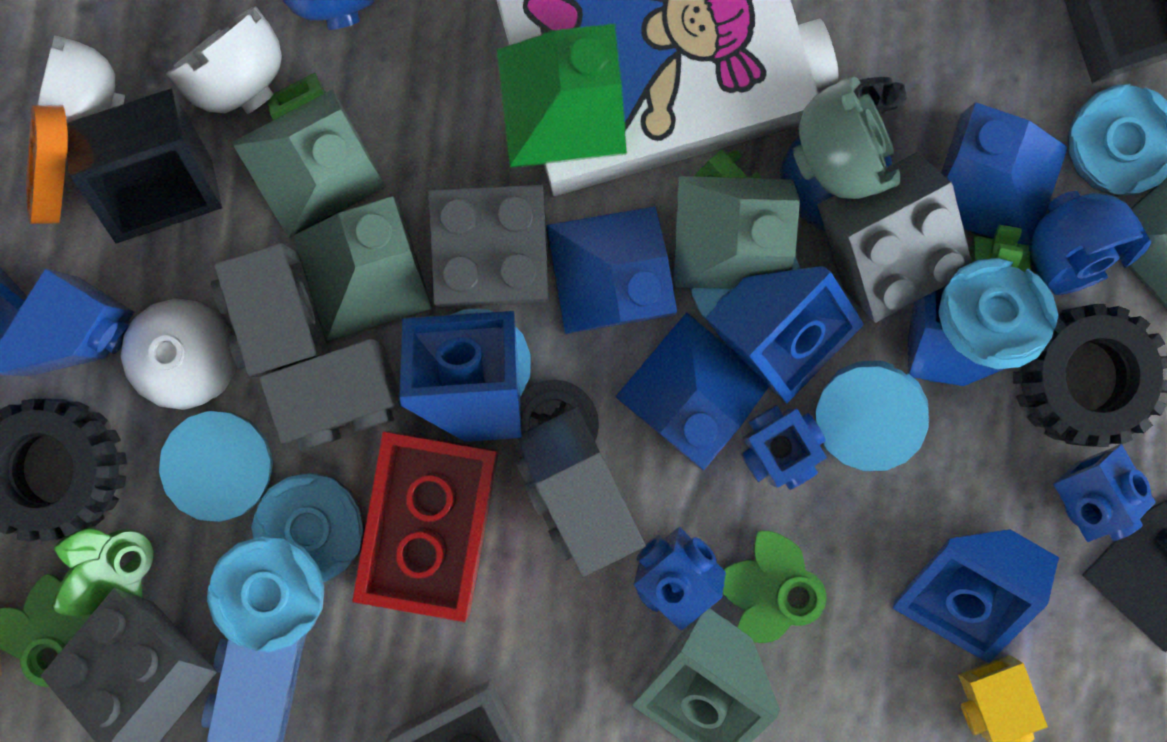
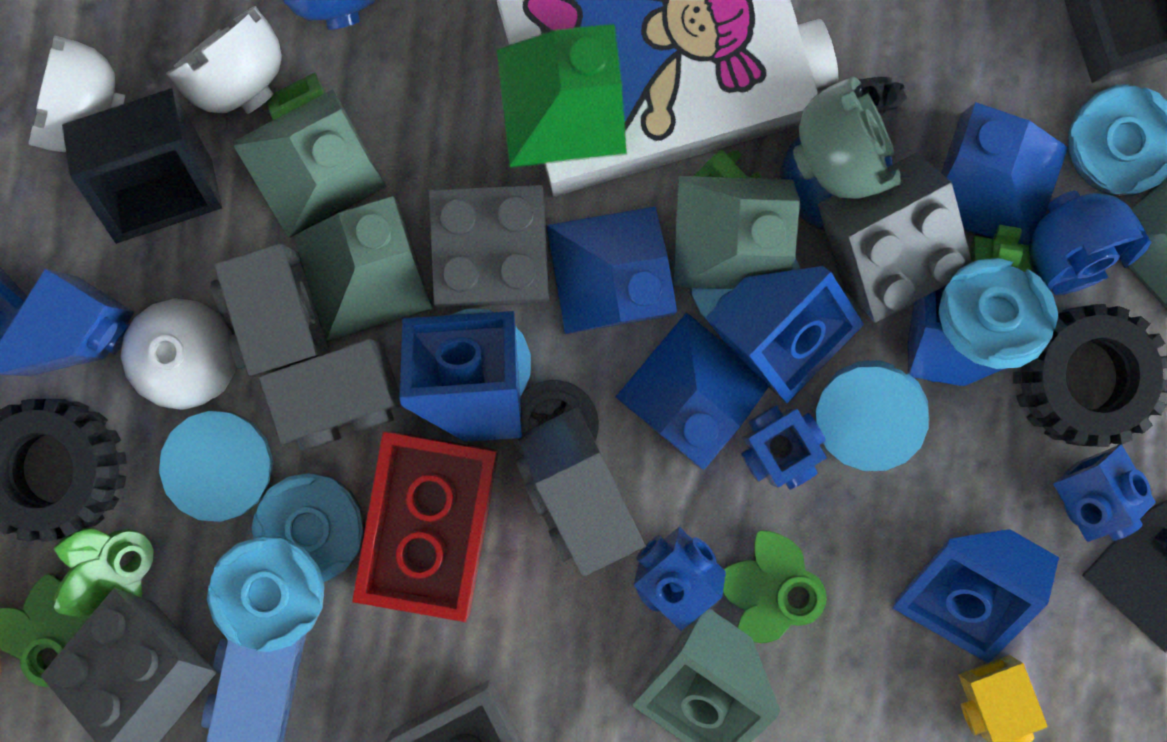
(46, 163): orange beam -> none

